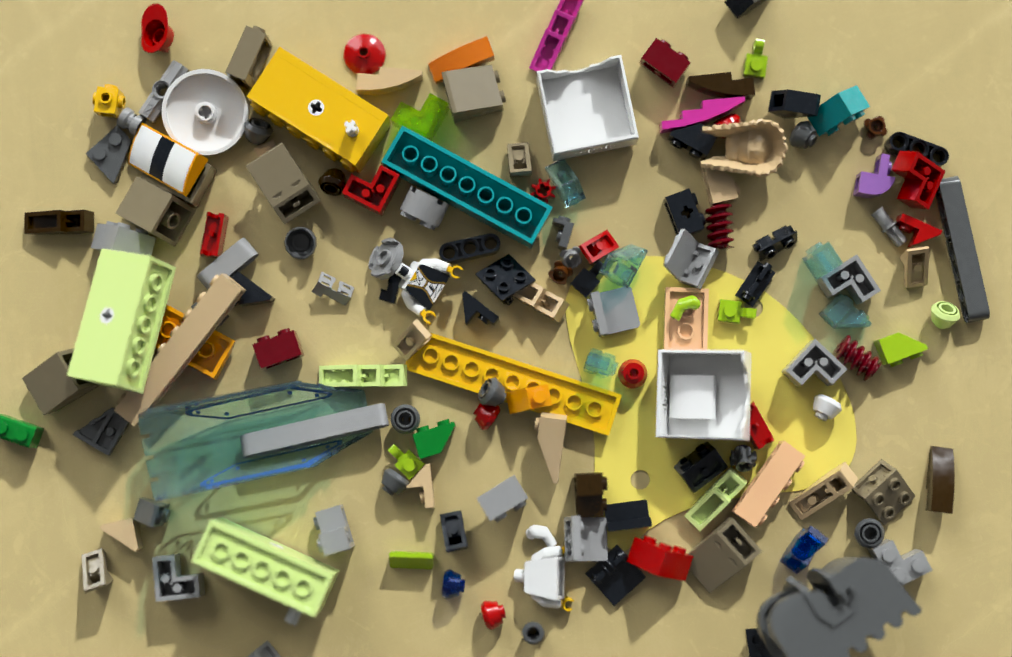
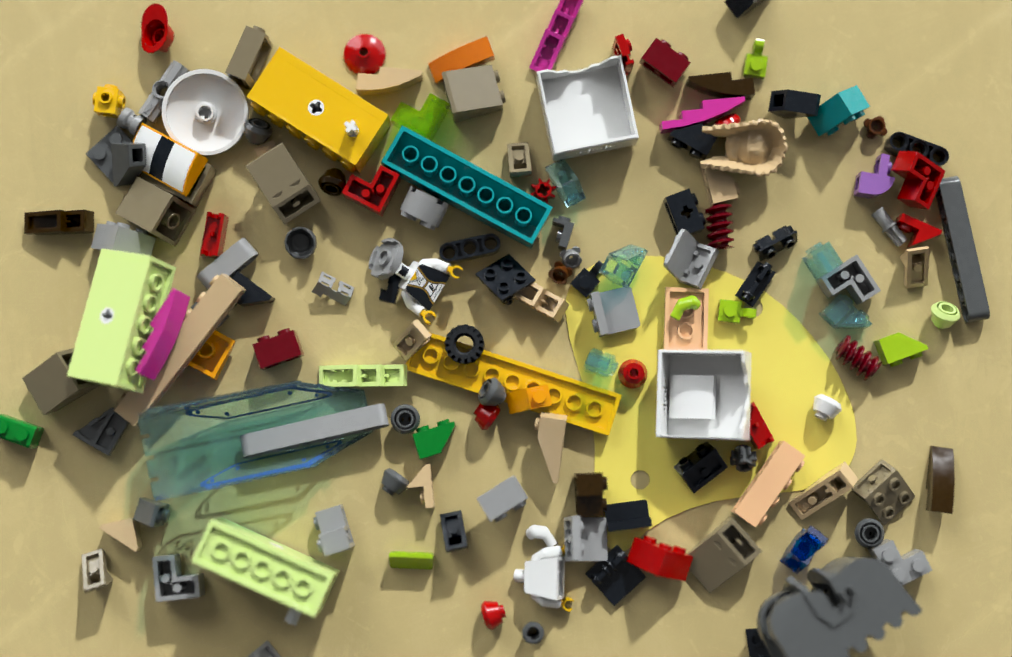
(128, 162): none -> dark grey slope
(166, 330): none -> dark pink slope
(408, 463): lime plate -> none
(452, 584): clear blue cone -> none
(455, 334): none -> black tyre
(473, 306): black slope -> none
(598, 247): red slope -> none
(623, 47): none -> red plate
(716, 498): yellowish green slope -> none
(803, 135): dark grey cone -> none
(817, 360): light grey brick -> none

